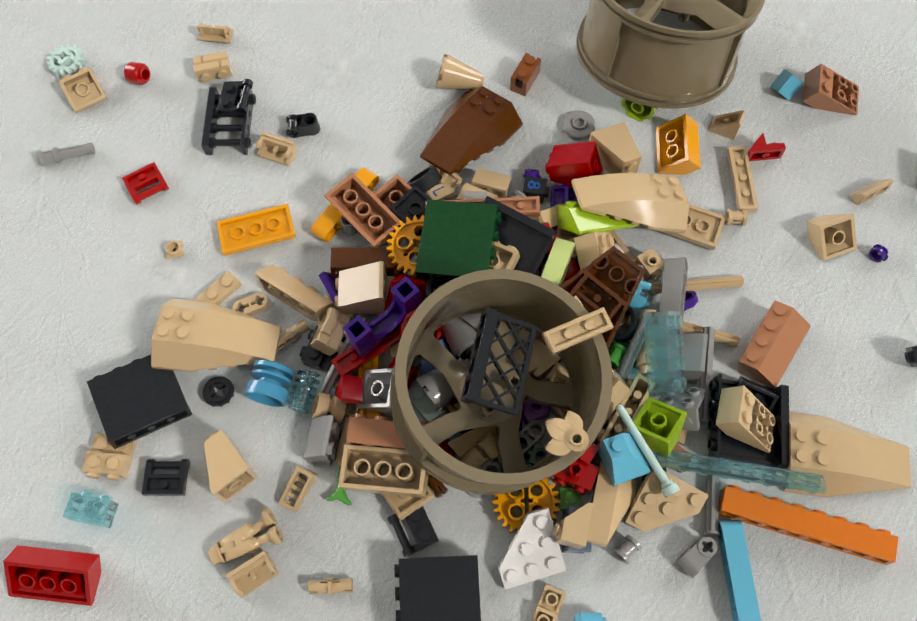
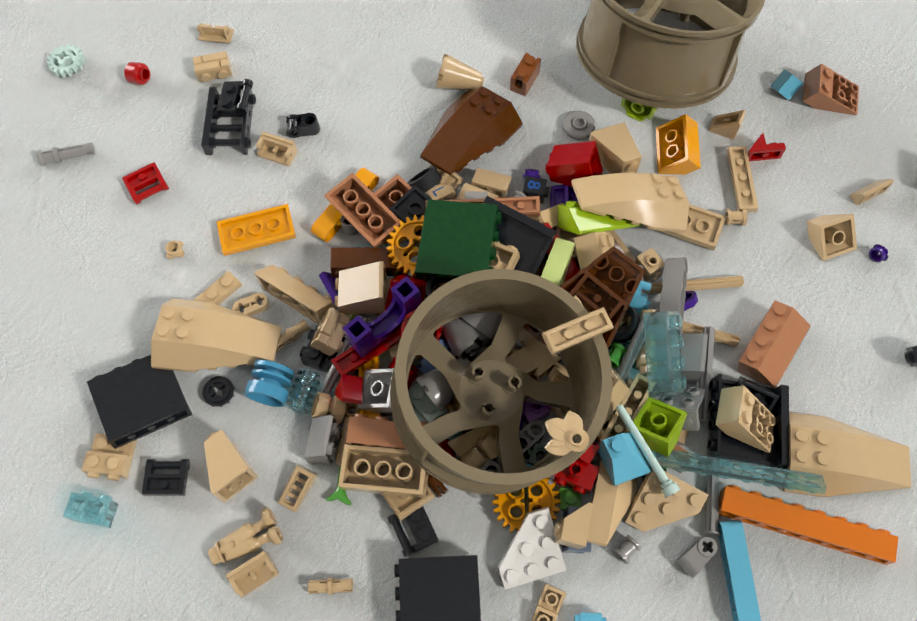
(52, 575): red slope -> none
(82, 89): tan plate -> none
(479, 361): black fence -> none

